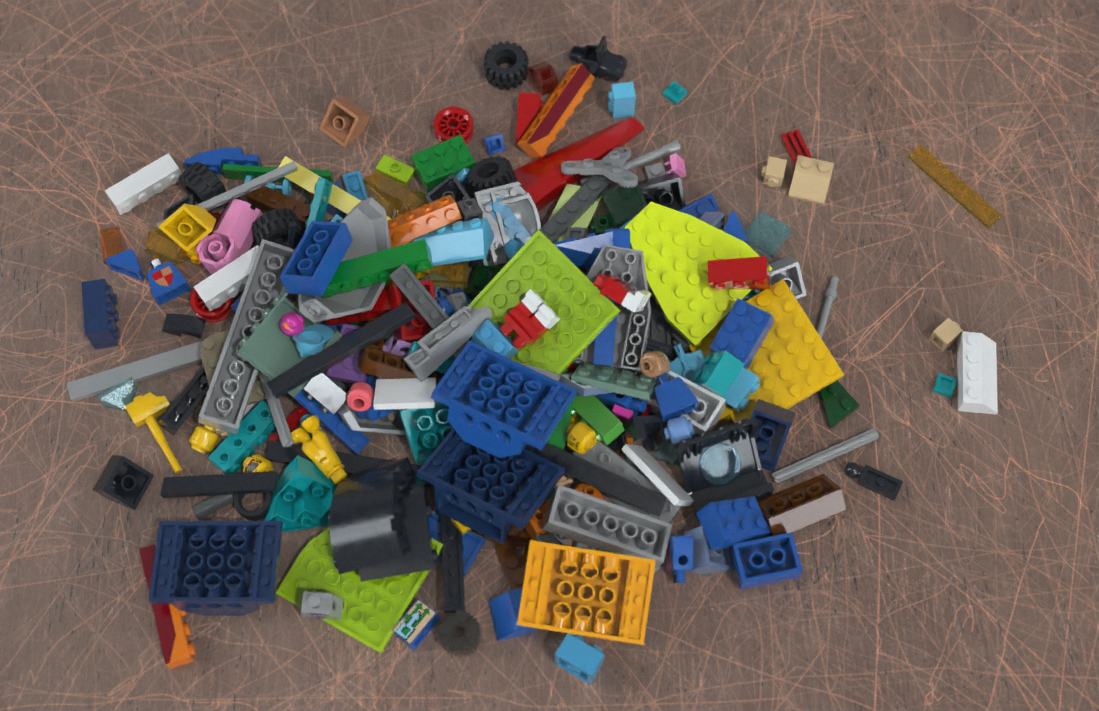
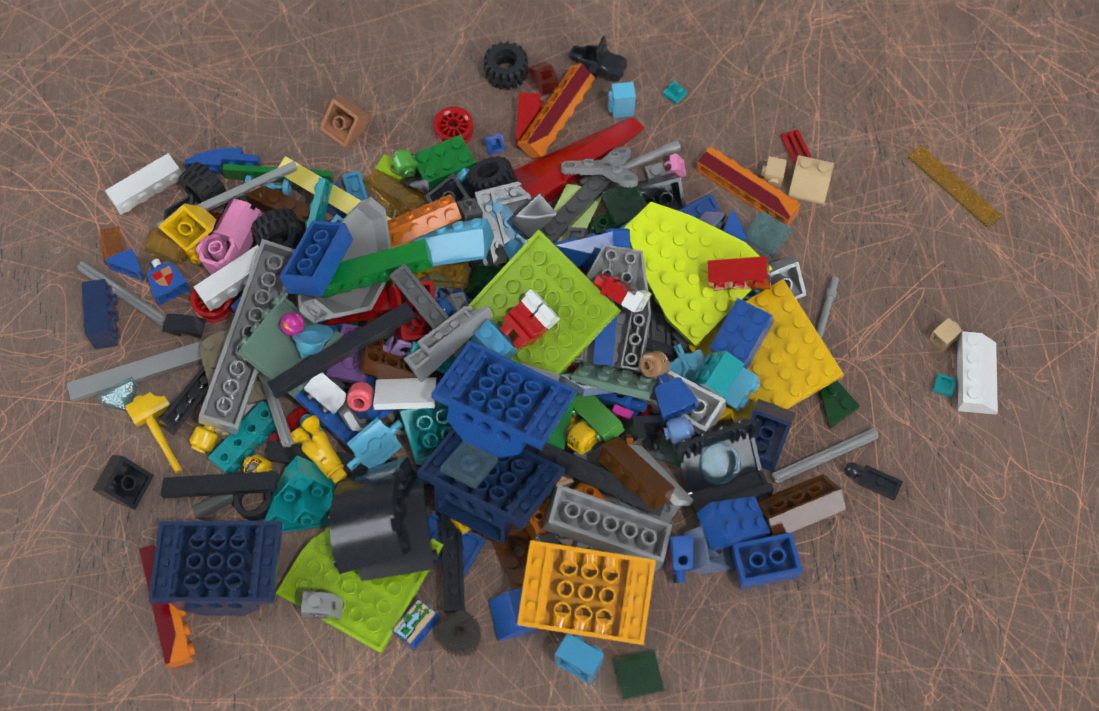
(123, 293): none -> light grey axle
(374, 444): none -> medium azure plate
(404, 162): none -> bright green head
(416, 182): none -> black slope
(469, 464): none -> clear light blue tile
(533, 216): none -> dark grey piece
(635, 473): none -> reddish brown brick
(639, 674): none -> clear green tile
(747, 186): none -> brick

